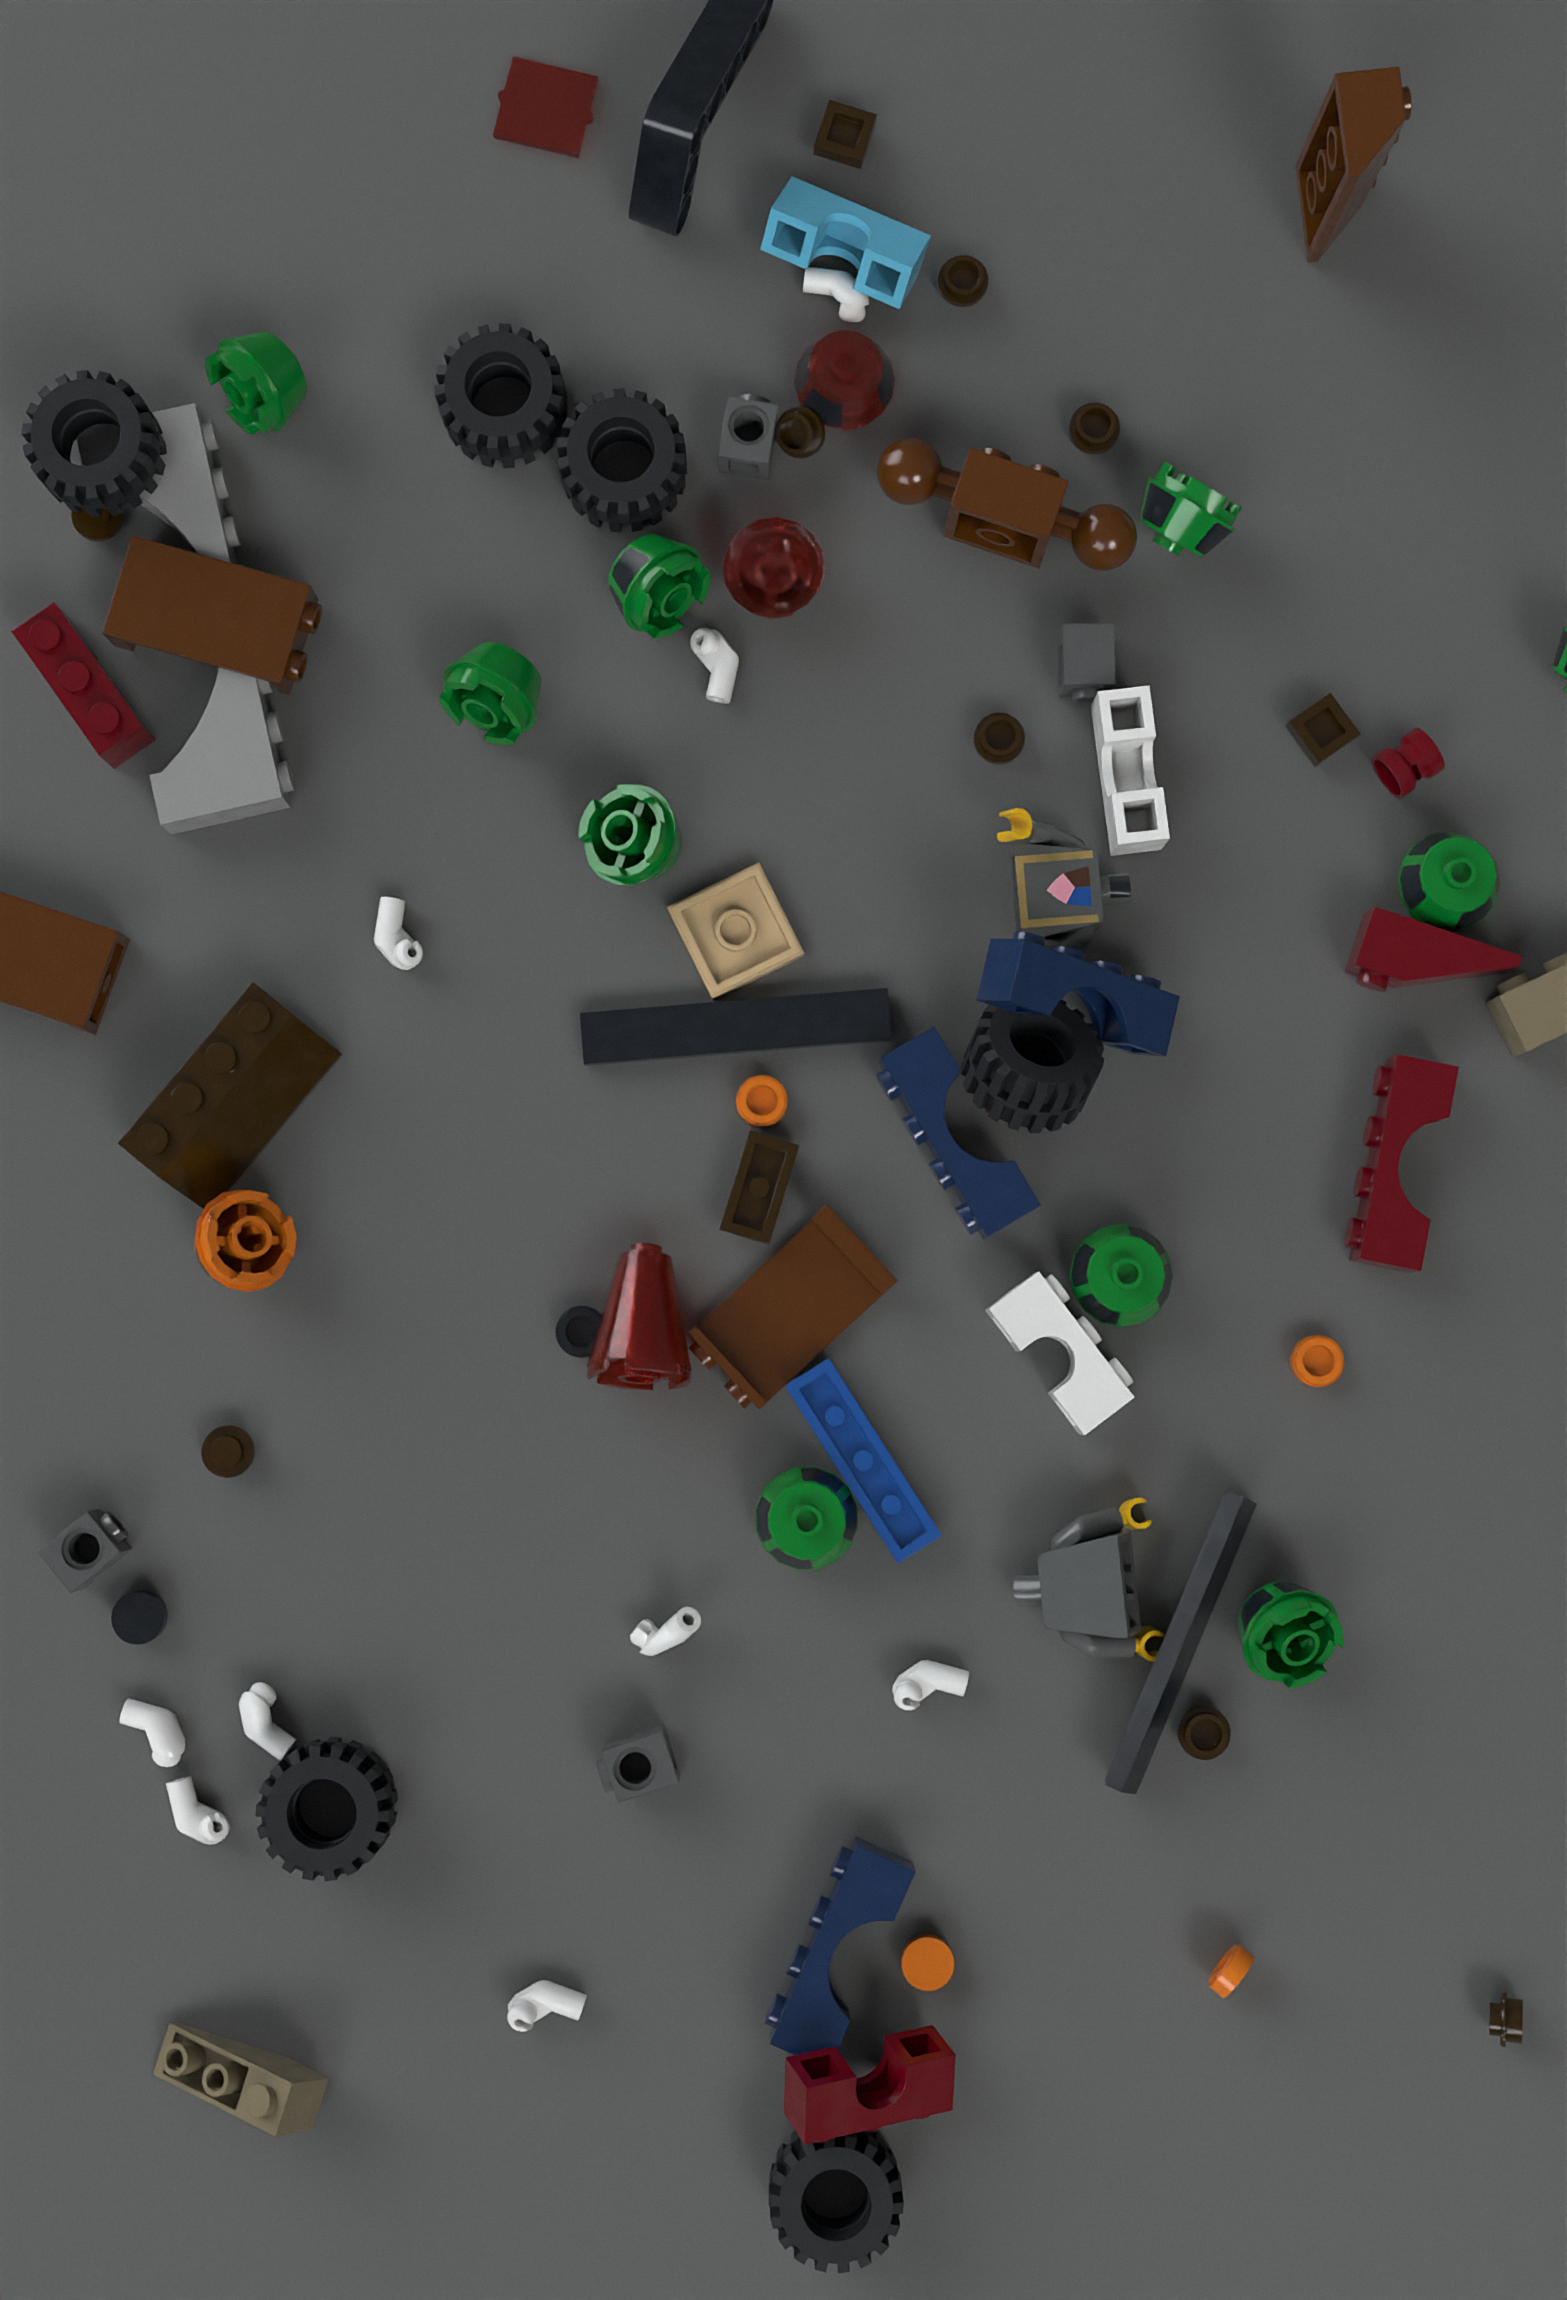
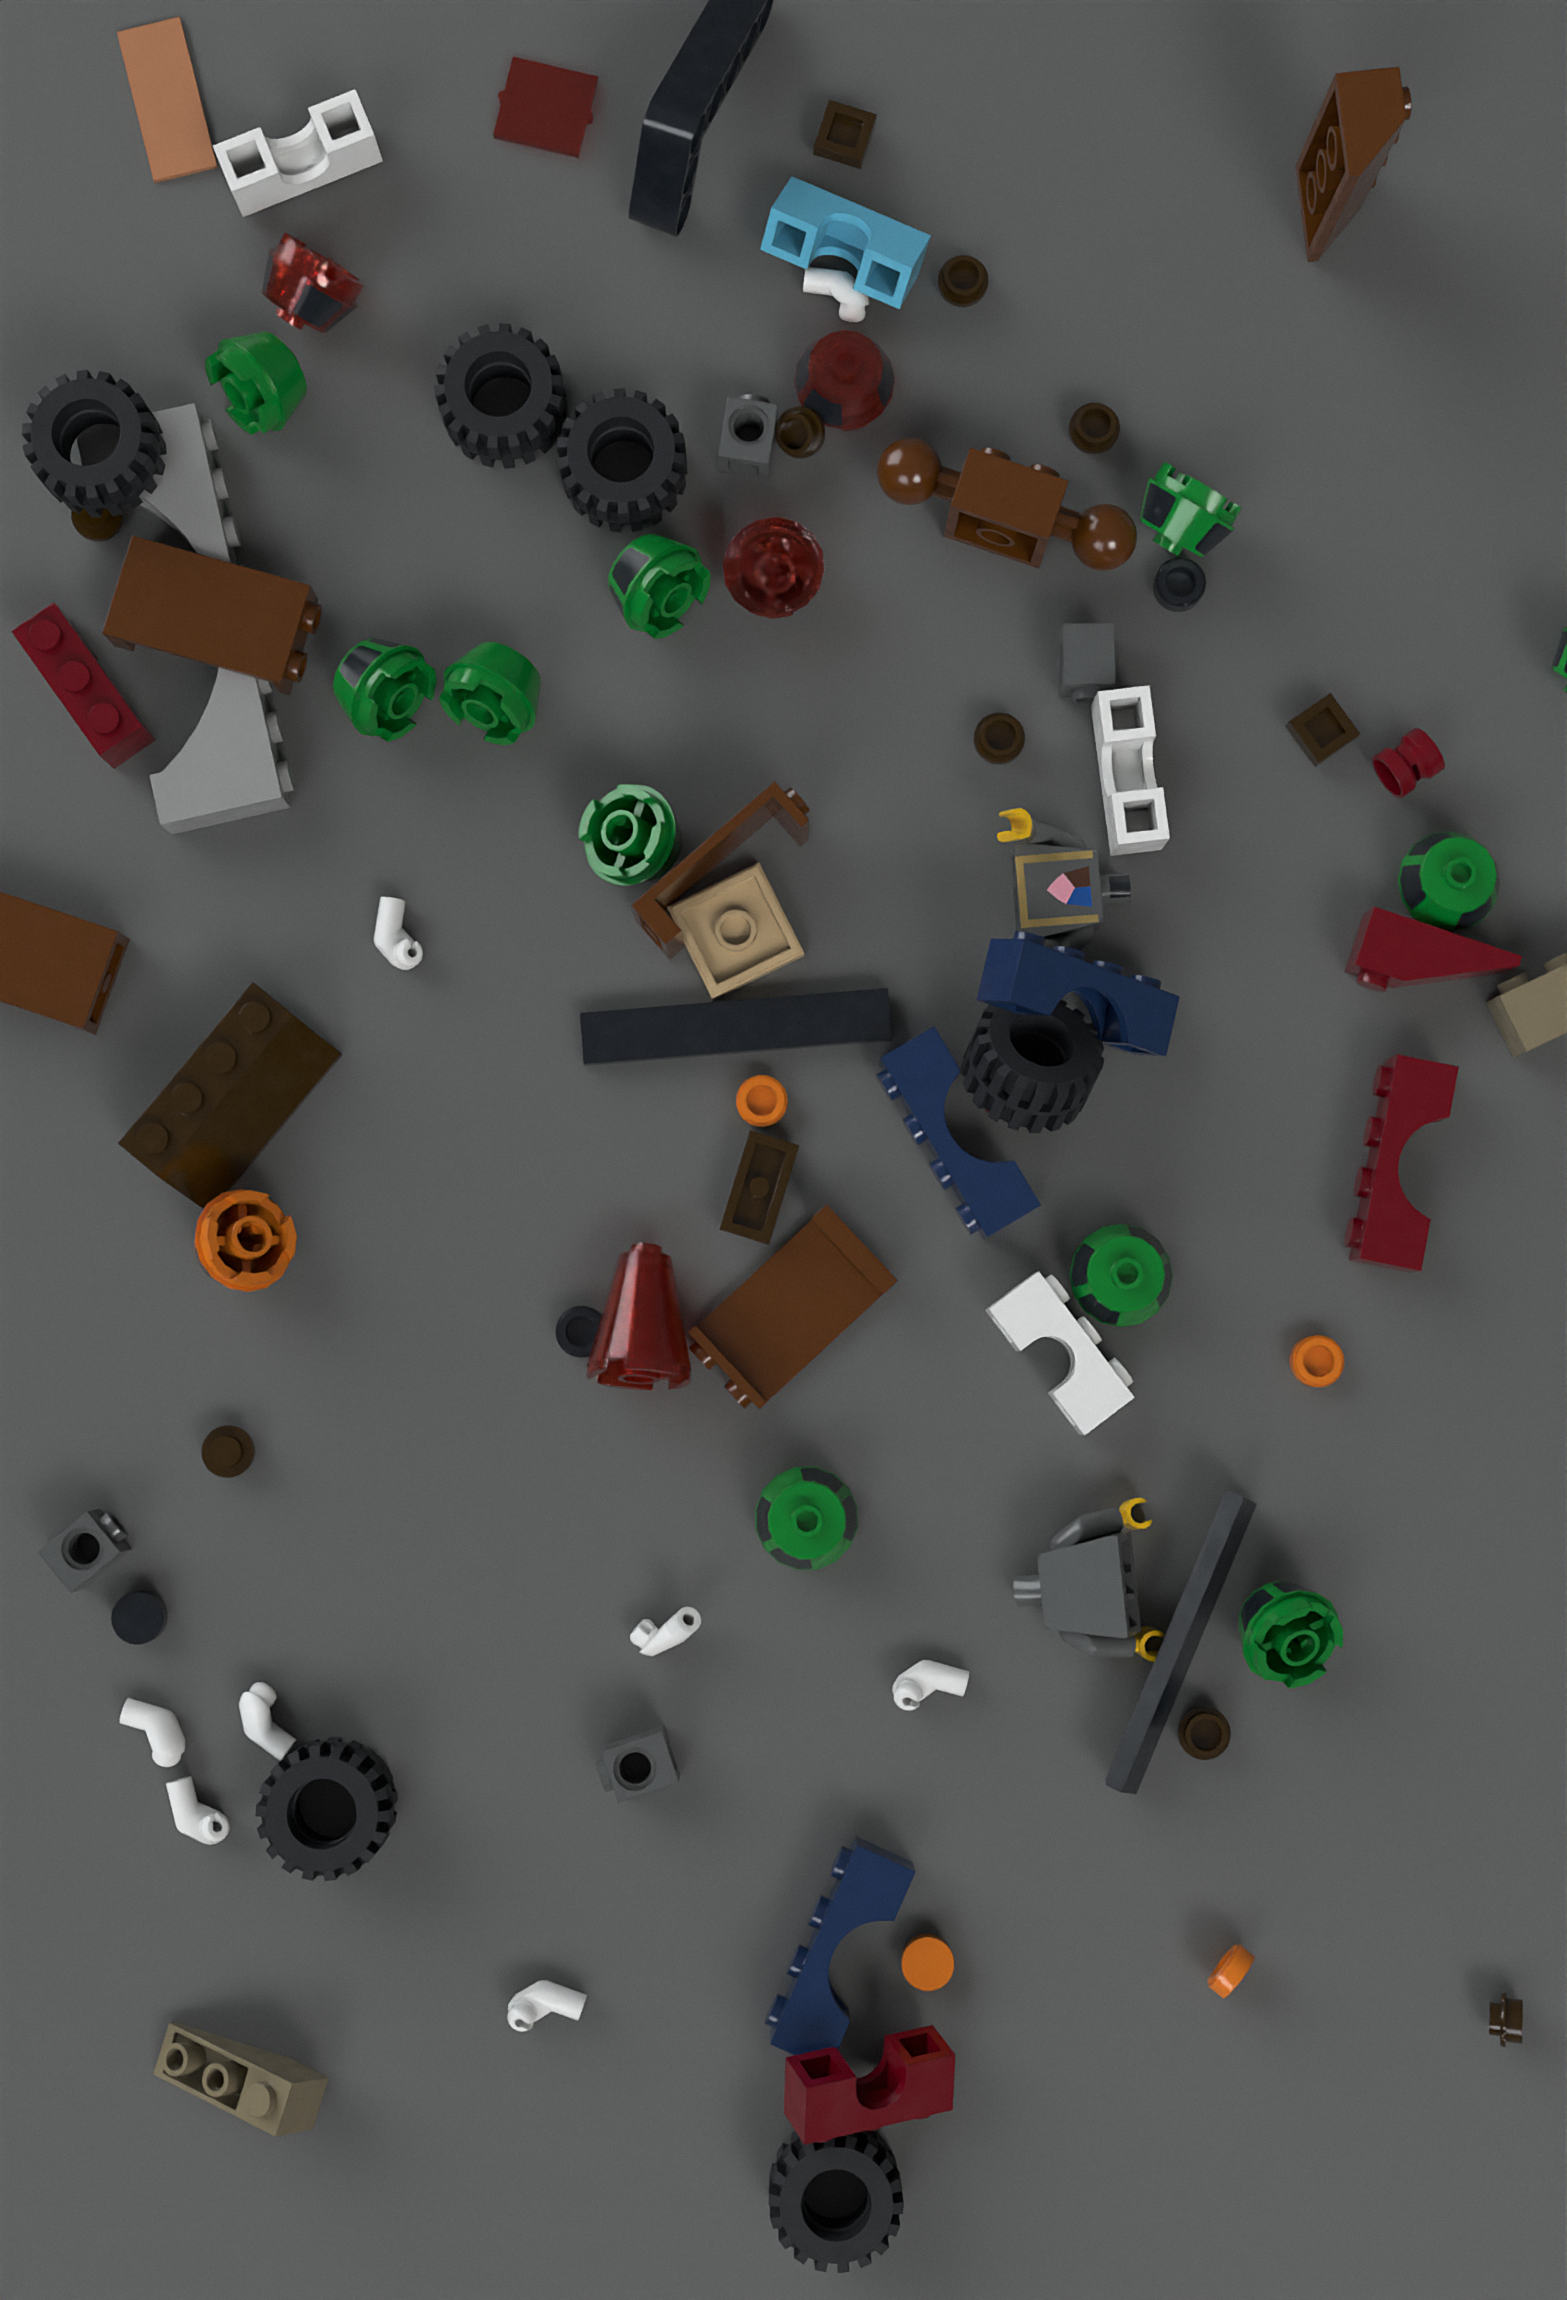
(167, 99): none -> nougat piece
(308, 286): none -> clear red cone
(326, 149): none -> white arch
(383, 687): none -> green cone
(650, 908): none -> reddish brown panel
(719, 659): white arm -> none
(863, 1460): blue plate -> none
(1179, 584): none -> black tile

